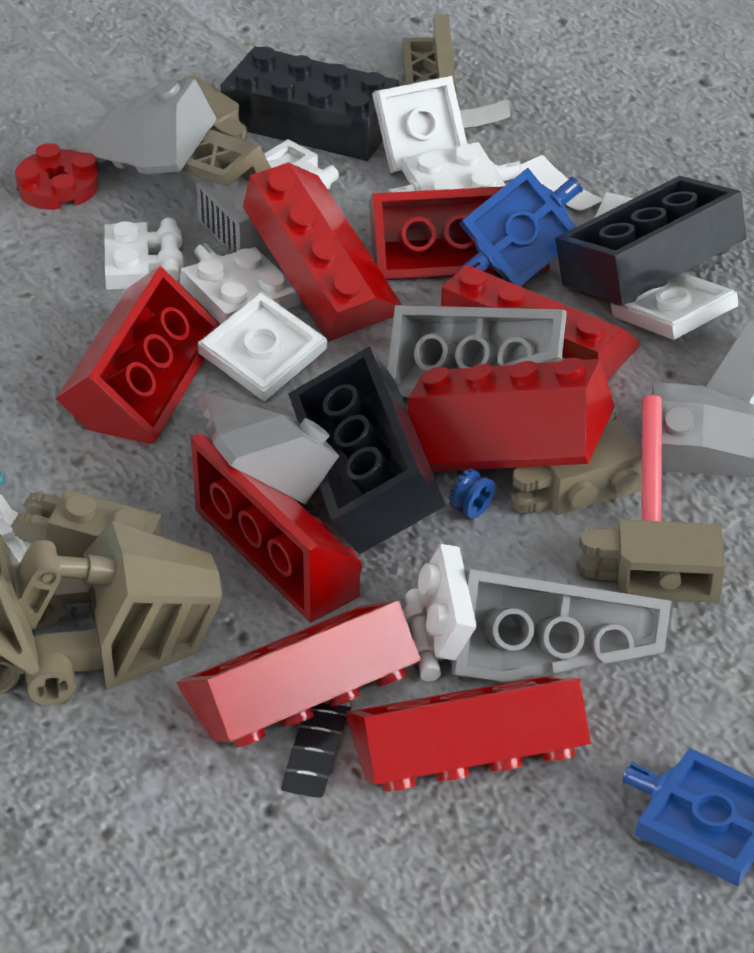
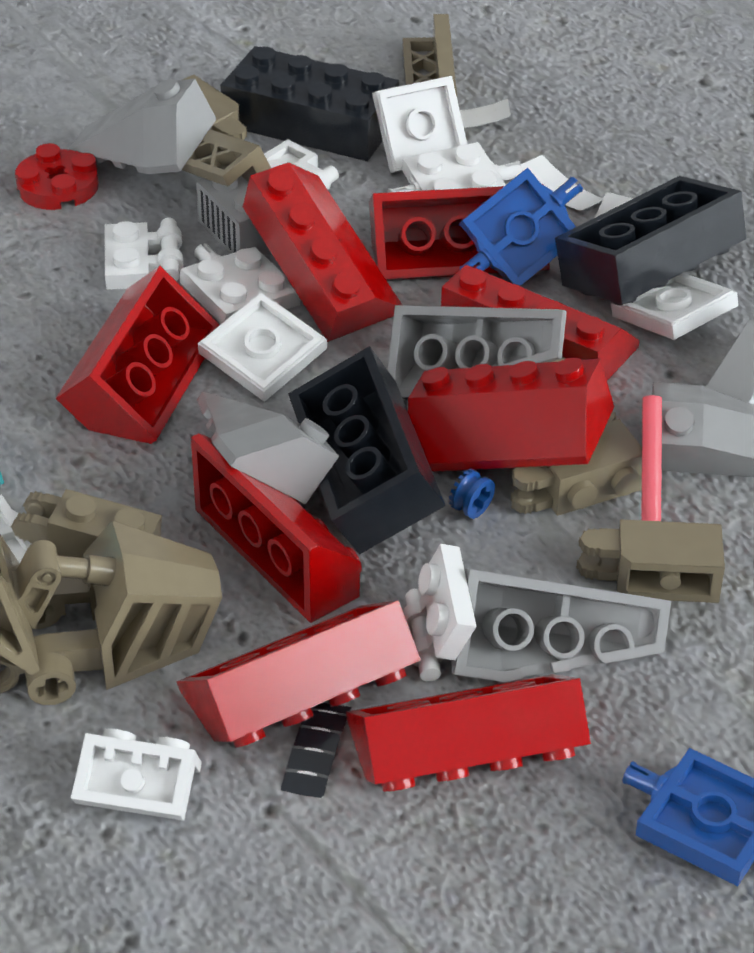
(135, 774): none -> white bracket

